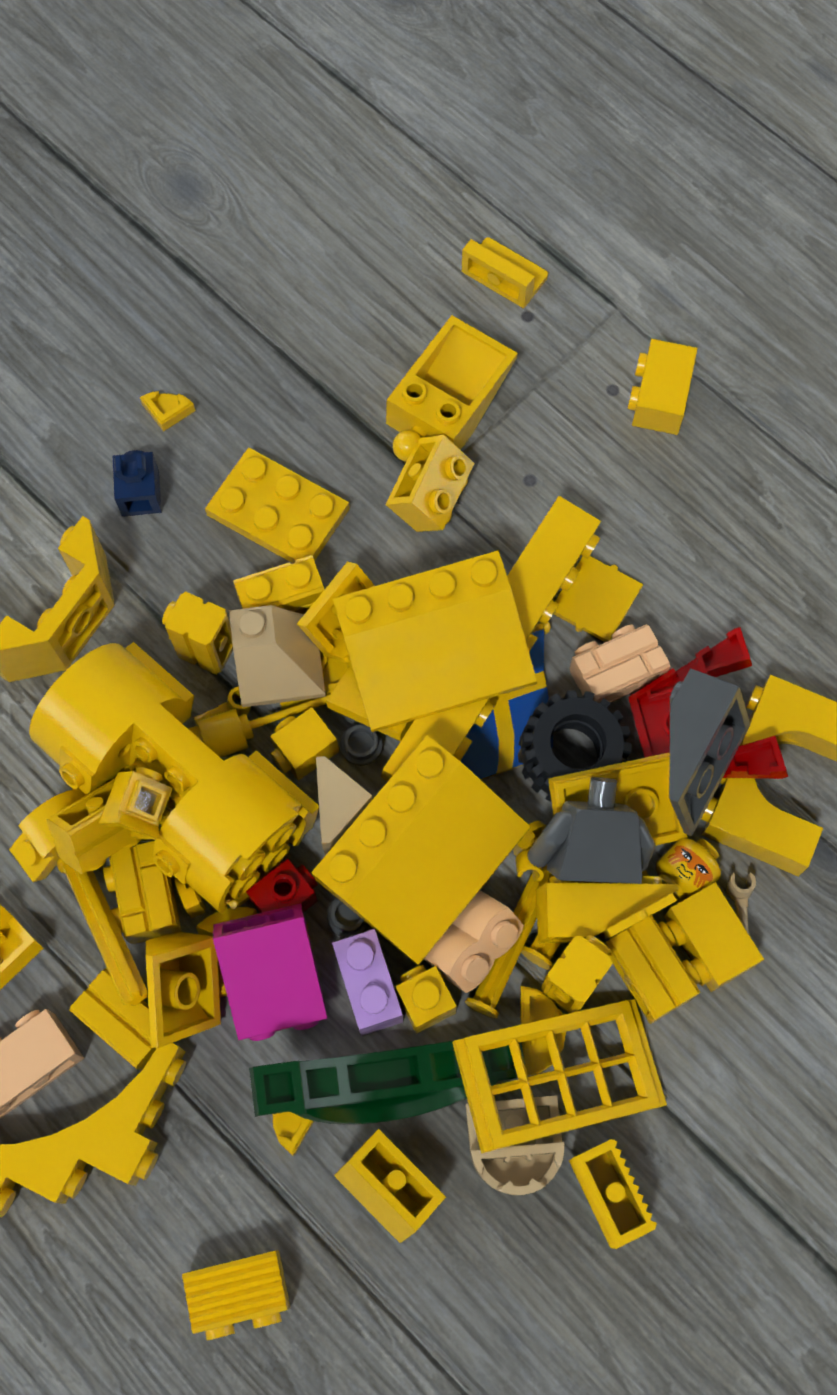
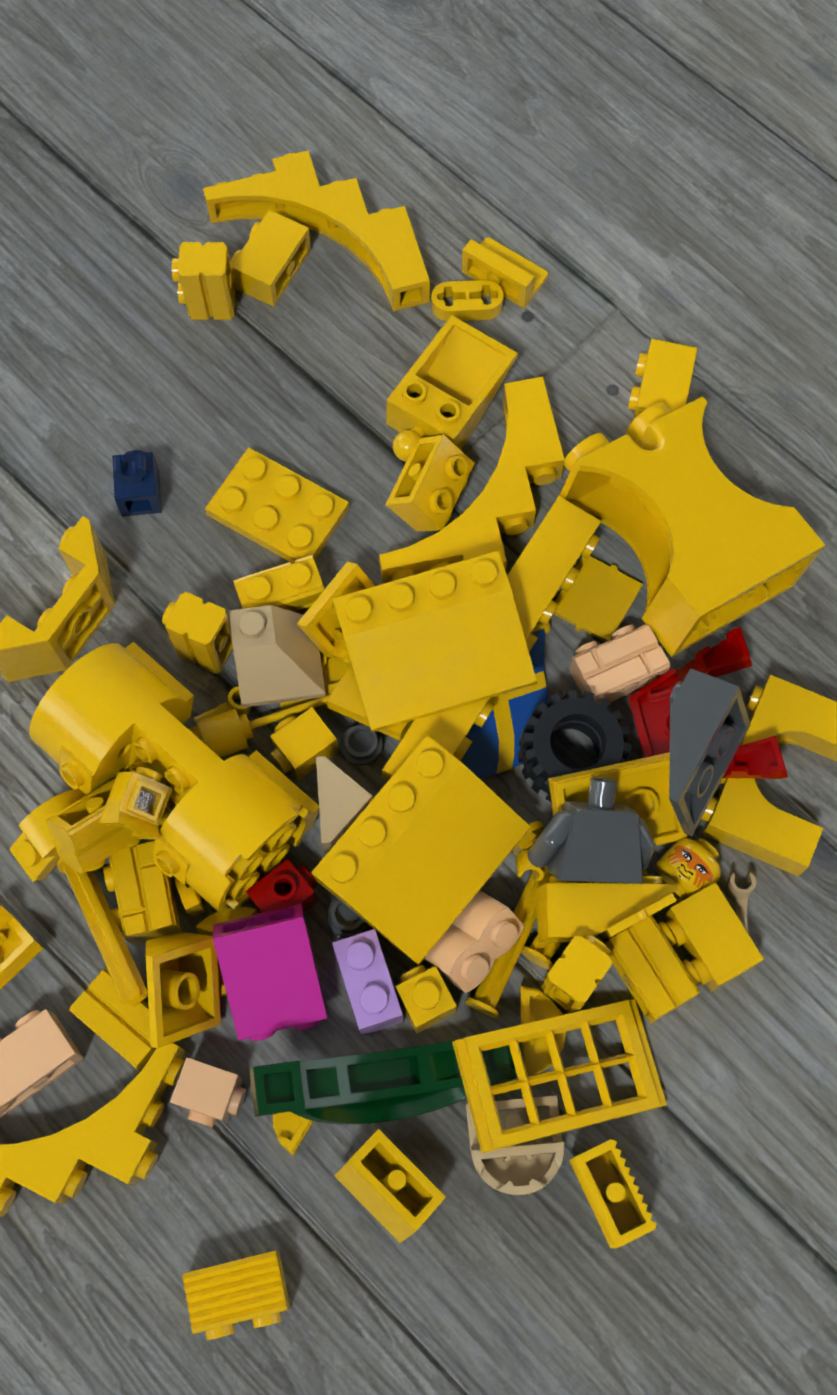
(167, 408): yellow tile -> none
(205, 280): none -> yellow brick
(208, 1093): none -> light nougat brick
(270, 257): none -> yellow brick
(336, 210): none -> yellow arch
(467, 300): none -> yellow beam
(506, 504): none -> yellow arch
(698, 536): none -> yellow brick

